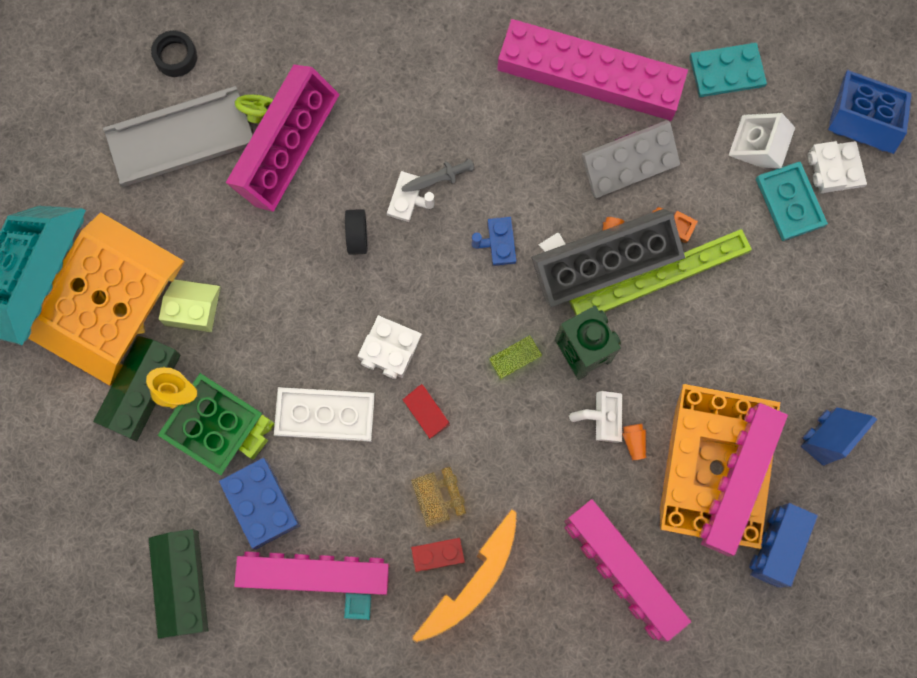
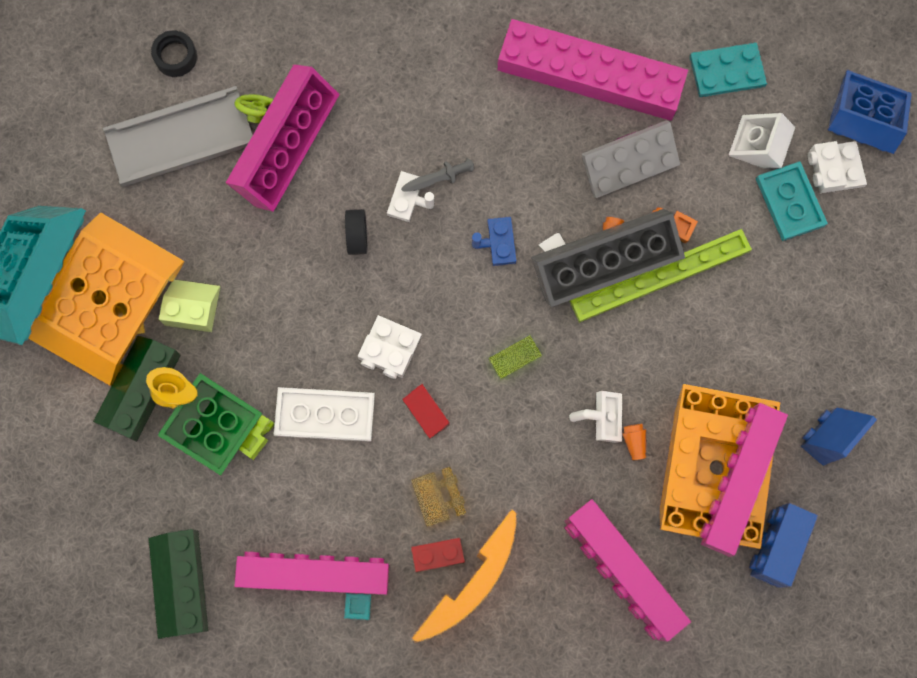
(259, 503): blue brick -> none
(587, 341): dark green torso -> none

